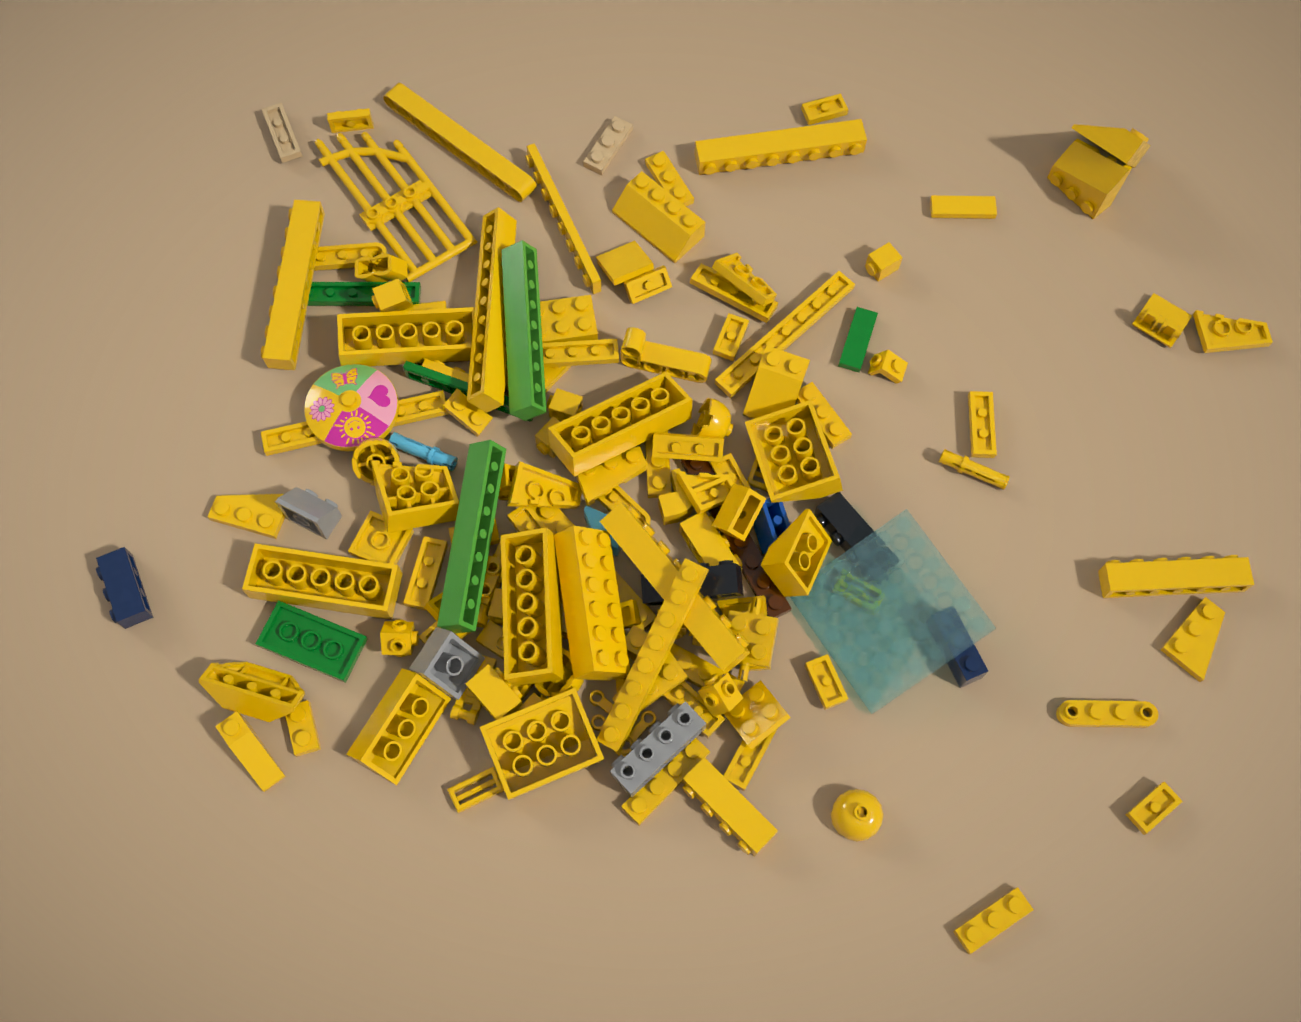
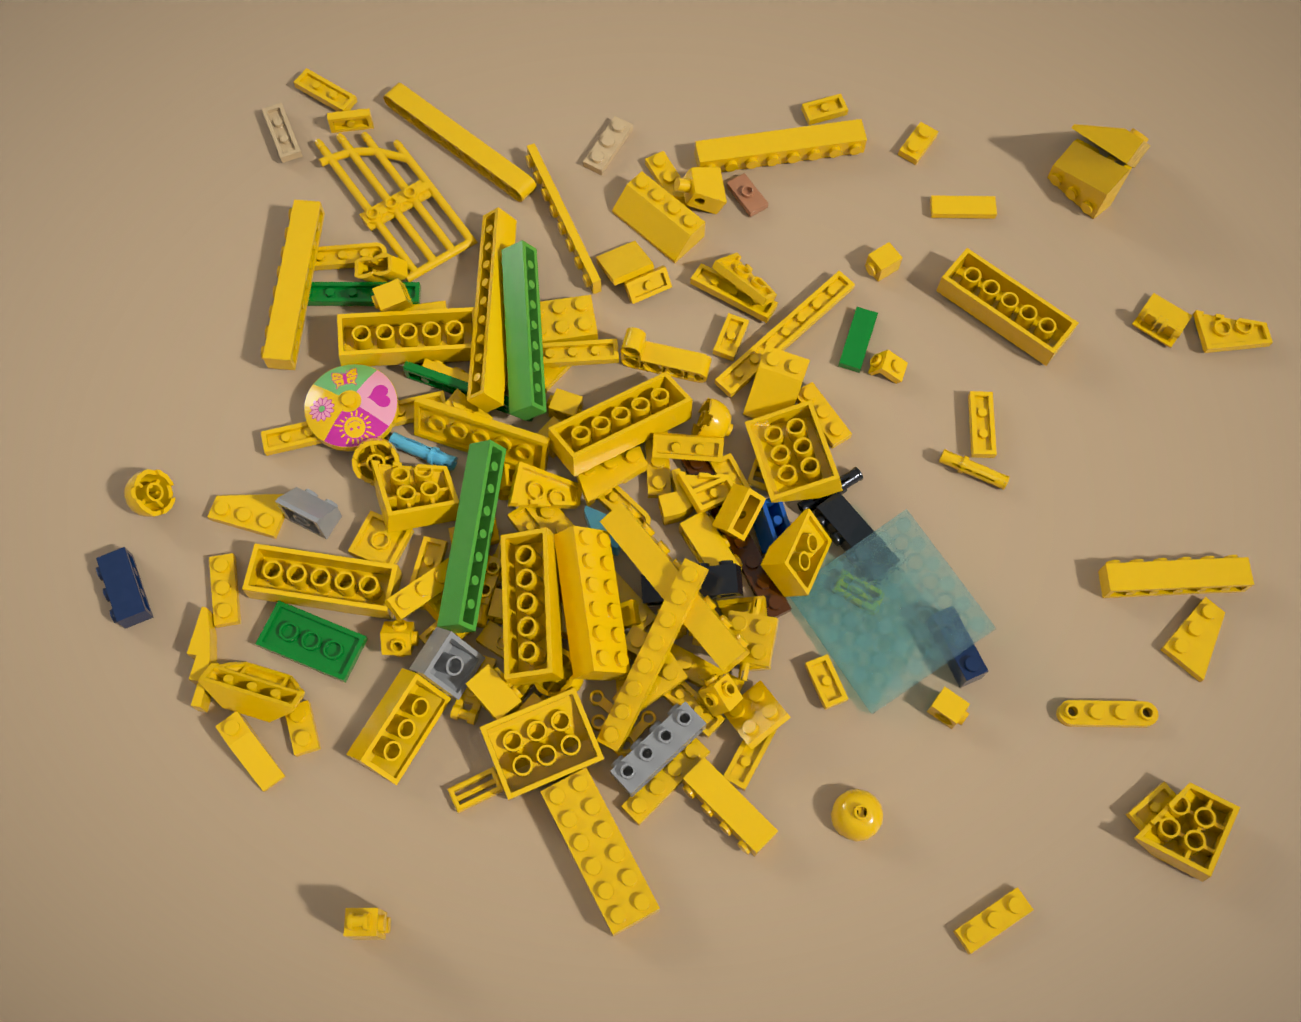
(149, 493): none -> yellow cylinder
(204, 652): none -> yellow slope
(224, 590): none -> yellow plate
(325, 91): none -> yellow plate
(366, 924): none -> yellow brick
(418, 592): none -> yellow plate
(460, 428): none -> yellow plate
(600, 851): none -> yellow brick
(703, 188): none -> yellow torso
(747, 195): none -> nougat plate
(847, 481): none -> black pin
(918, 143): none -> yellow plate
(949, 708): none -> yellow brick
(1006, 306): none -> yellow brick
(1190, 831): none -> yellow wedge

